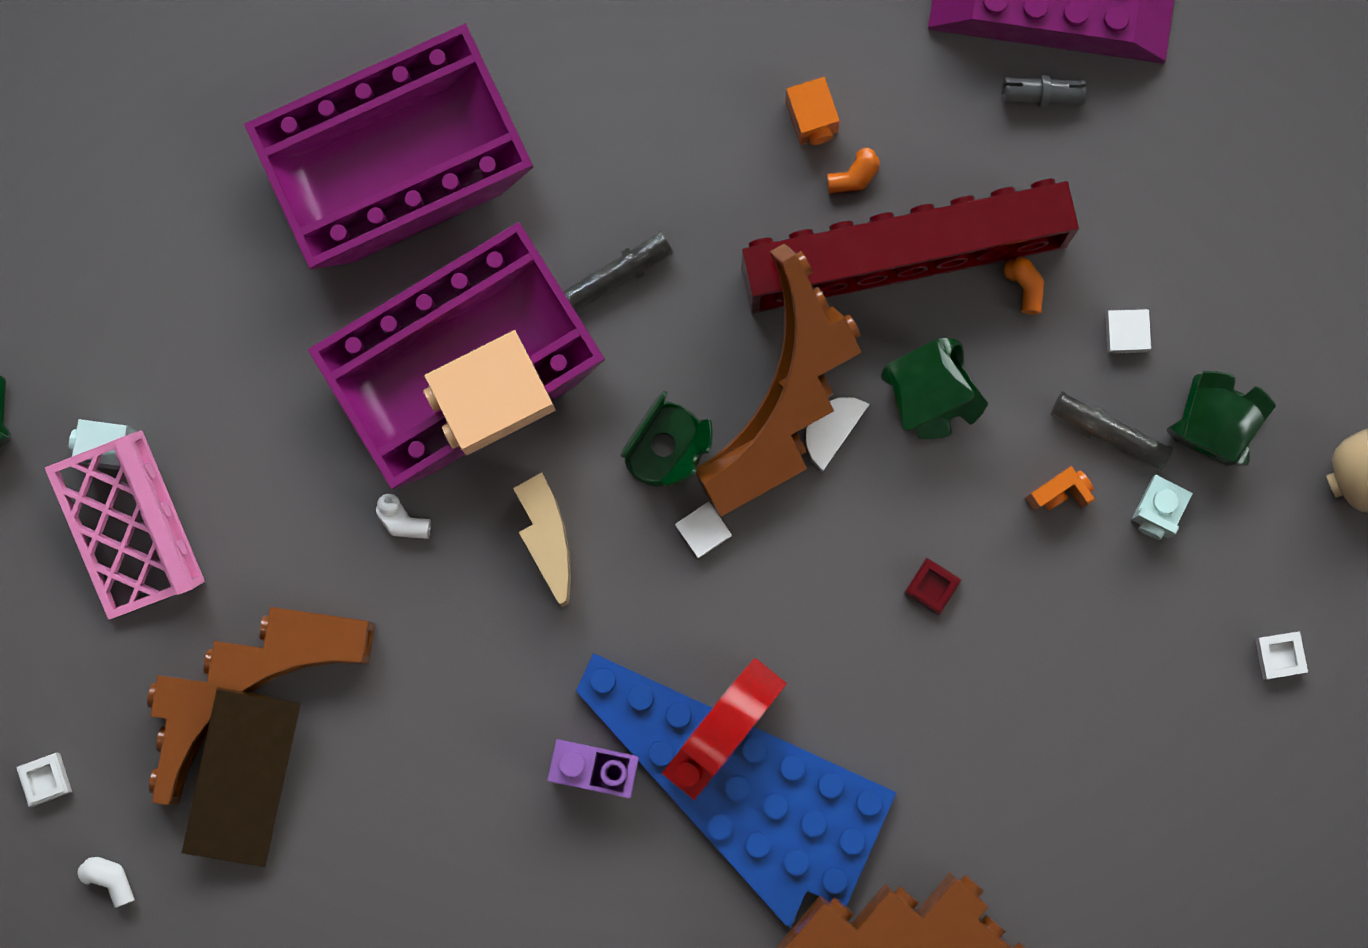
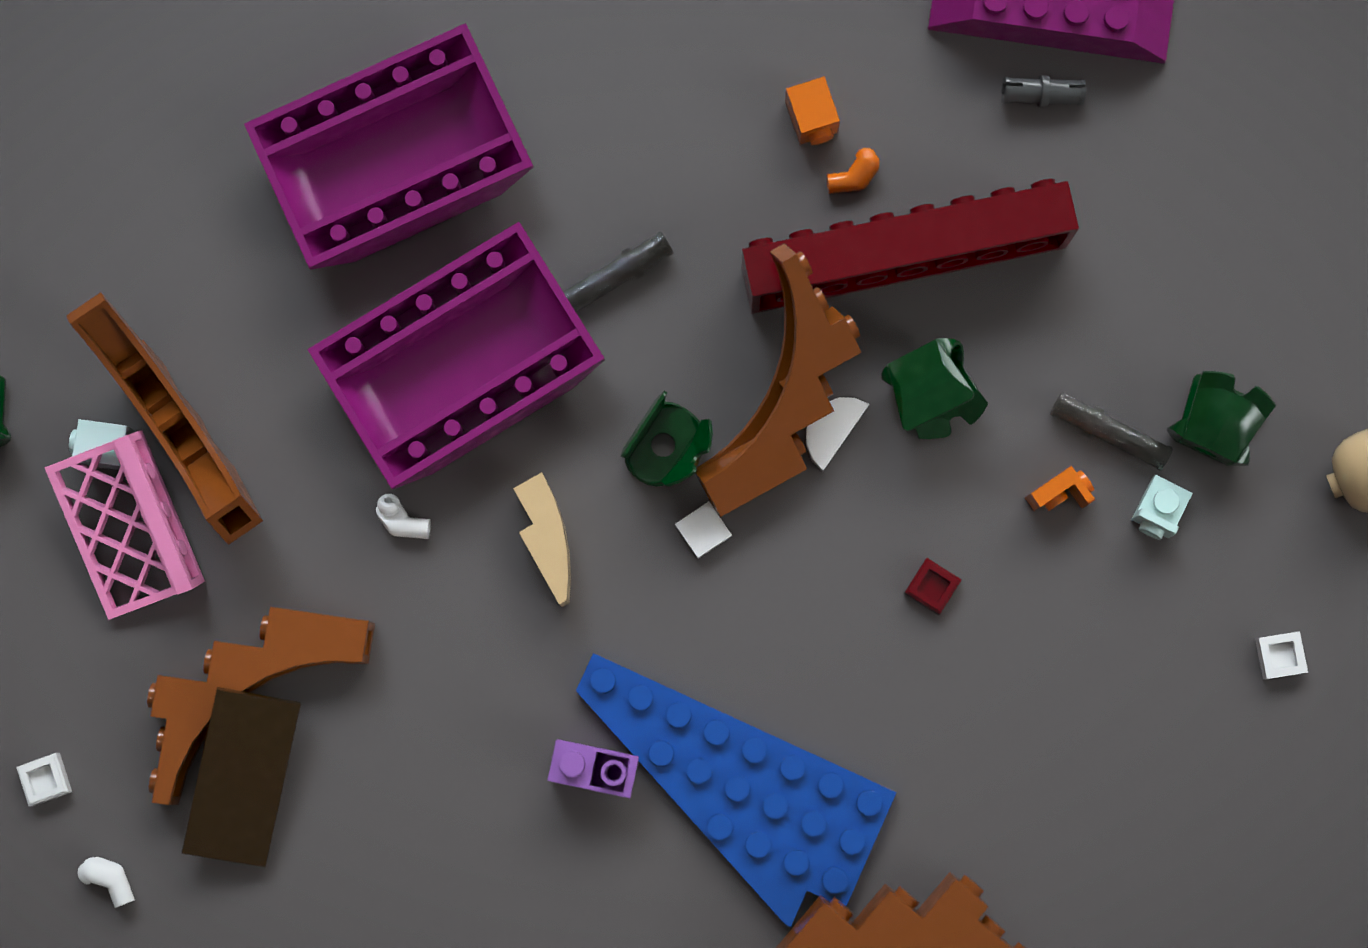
(169, 416): none -> dark orange arch
(488, 393): light nougat brick -> none
(724, 728): red arch -> none
(1031, 282): orange arm -> none
(1128, 331): white tile -> none

